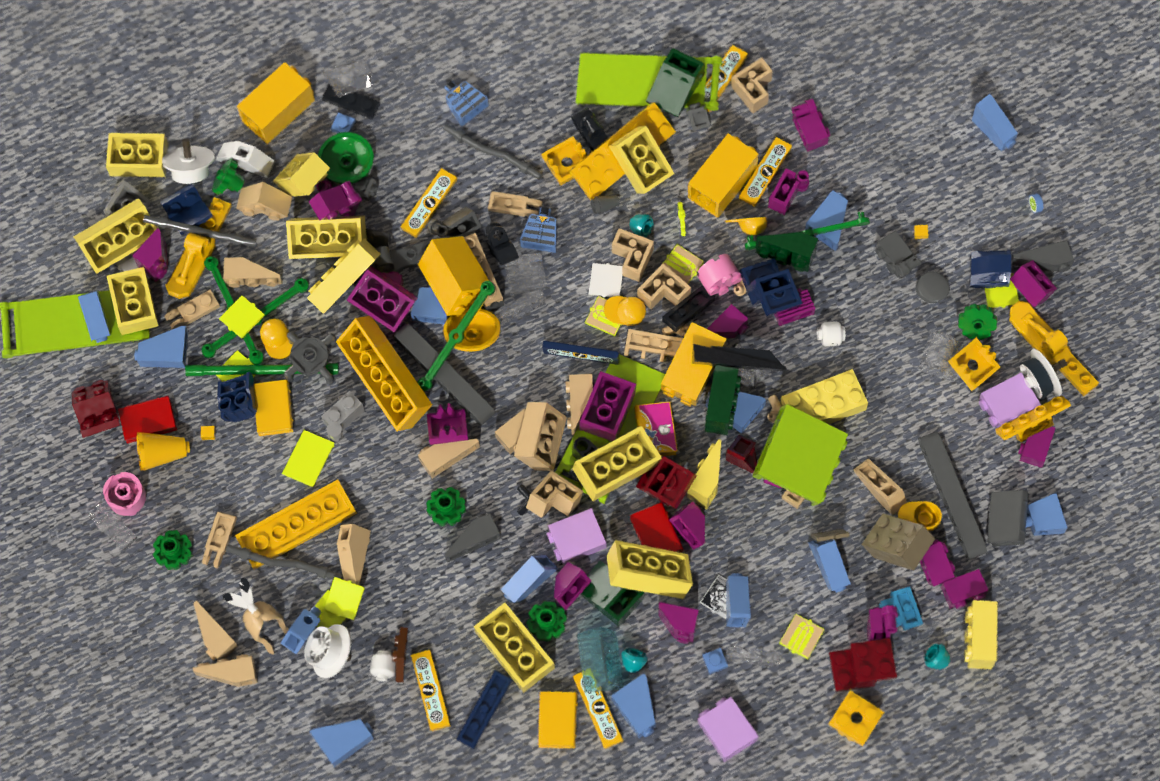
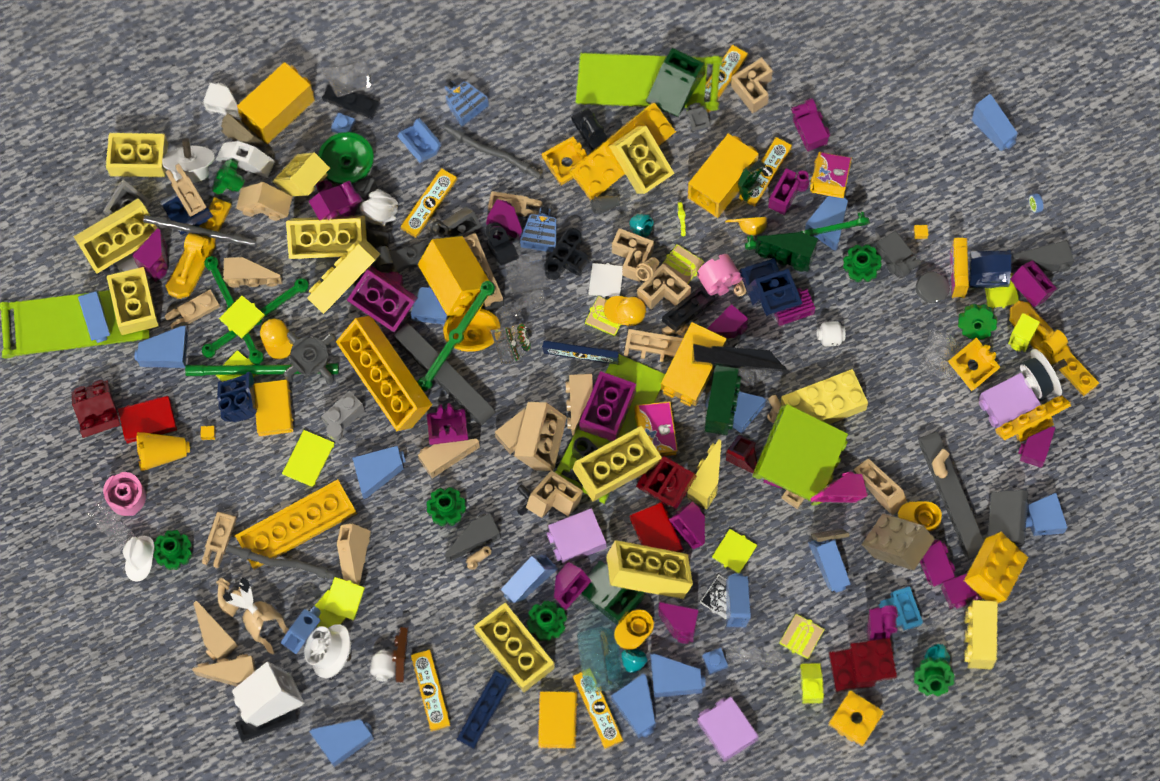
(138, 557): none -> white piece
(186, 192): none -> tan hinge
(220, 100): none -> white slope
(226, 607): none -> tan plant
(237, 130): none -> dark tan slope
(249, 731): none -> black plate
(267, 695): none -> white slope
(377, 469): none -> medium blue slope
(379, 208): none -> white hair
(420, 141): none -> medium blue bracket
(477, 557): none -> tan arm
(505, 215): none -> magenta slope
(512, 342): none -> clear torso
(573, 262): none -> black piece
(634, 629): none -> yellow cap
(647, 269): none -> tan cone
(675, 678): none -> medium blue slope
(734, 551): none -> neon yellow piece
(747, 181): none -> dark green slope
(811, 683): none -> neon yellow slope
(830, 174): none -> piece
(845, 489): none -> dark pink slope
(862, 271): none -> green plant
(934, 676): none -> green plant
(938, 464): none -> tan arm
(959, 268): none -> yellow piece
(996, 568): none -> yellow brick
(1023, 333): none -> neon yellow slope

